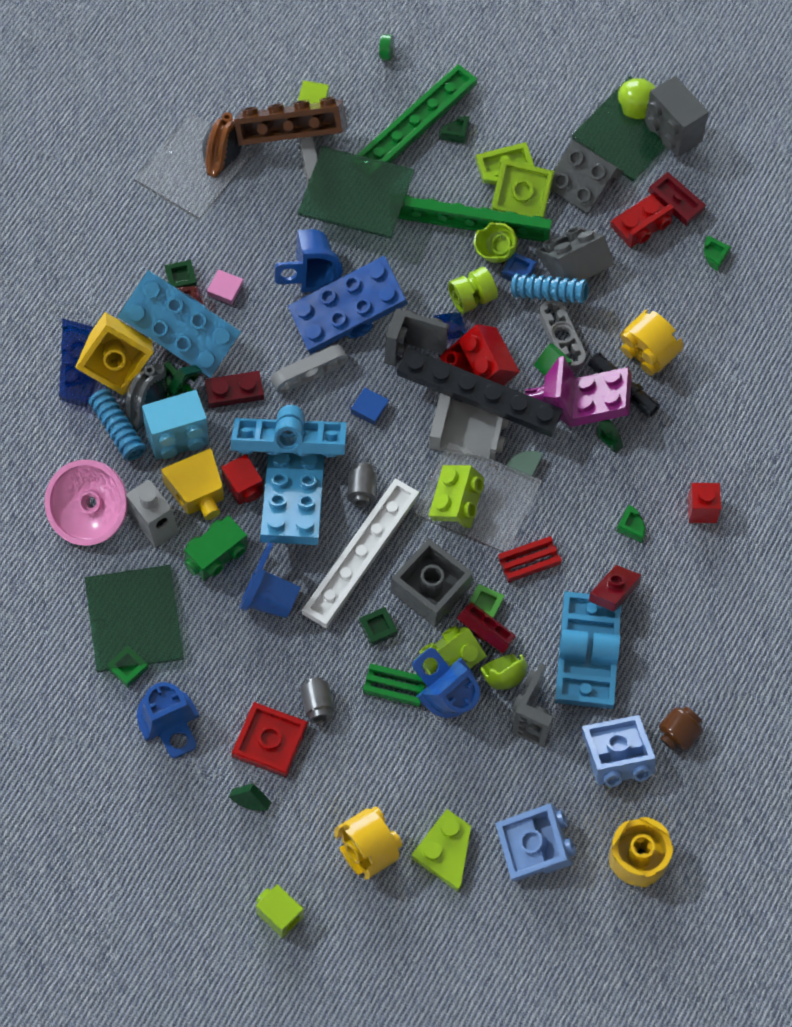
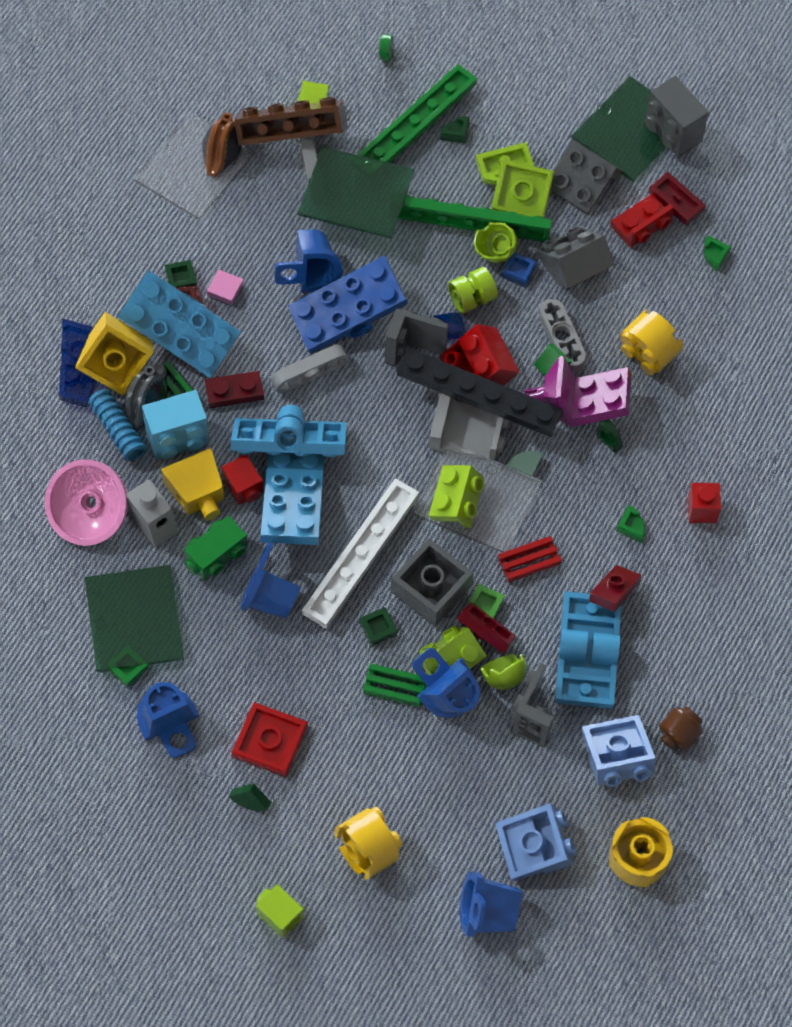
(182, 377): dark green tile -> none
(317, 700): flat silver brick -> none
(362, 484): flat silver brick -> none
(369, 406): blue tile -> none
(445, 849): lime wing -> none
(488, 905): none -> blue container
(549, 288): dark azure piece -> none
(634, 97): lime hair -> none
(638, 396): black pin -> none

